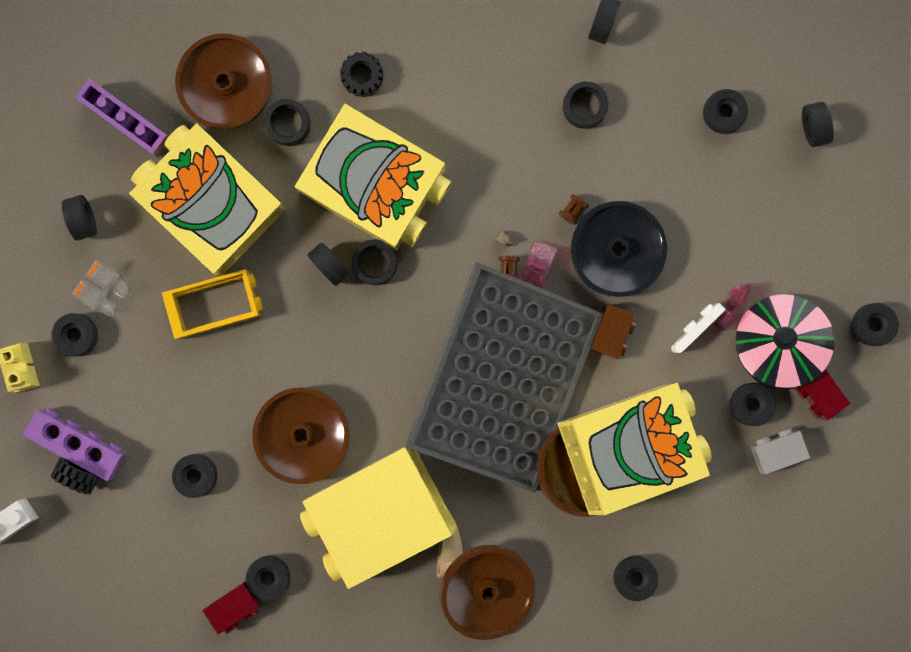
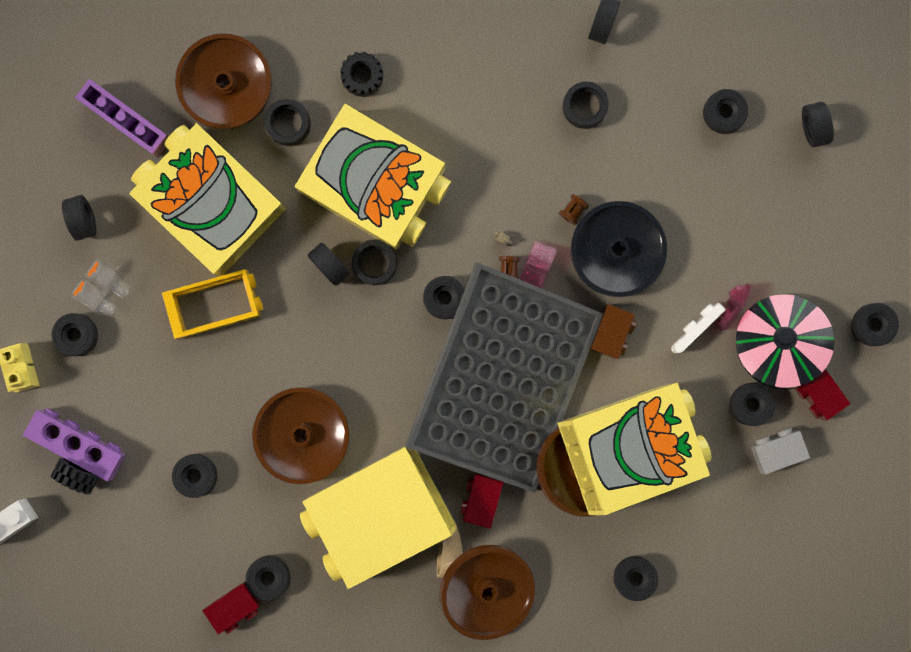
(431, 293): none -> black tyre
(481, 501): none -> dark red brick

